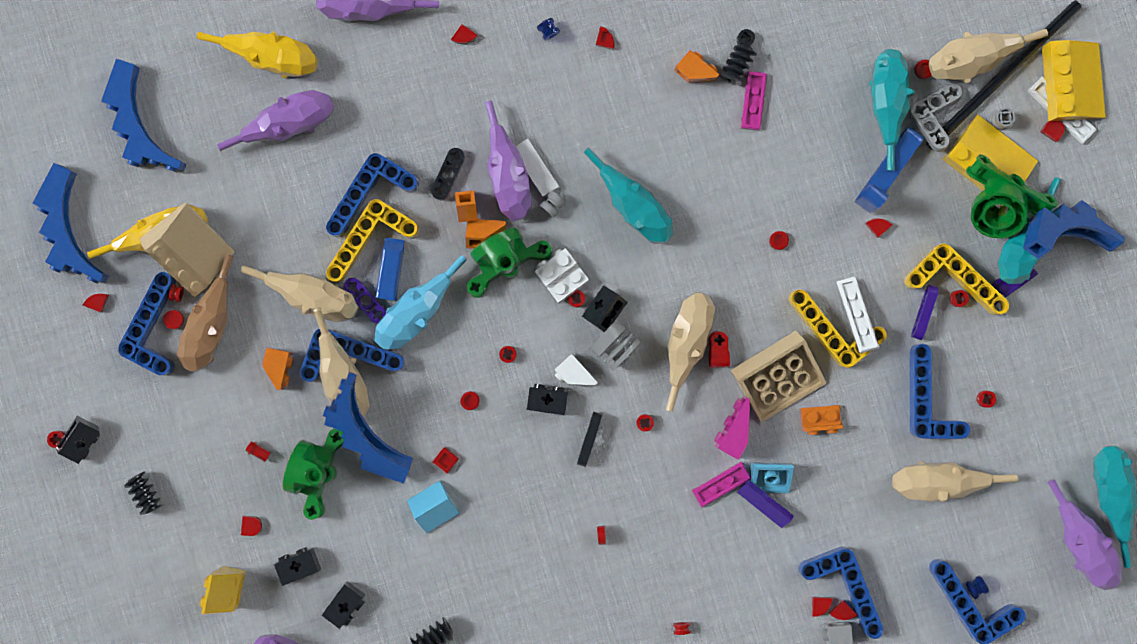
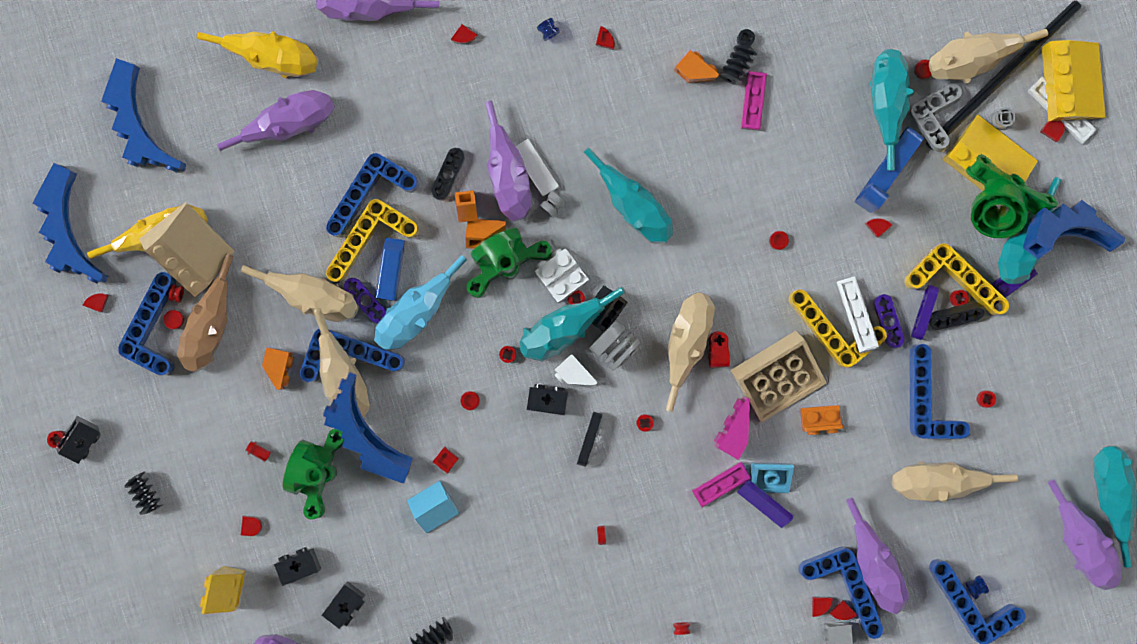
(562, 327): none -> teal piece
(878, 566): none -> medium lavender piece
(896, 324): none -> dark purple beam
(972, 310): none -> black beam

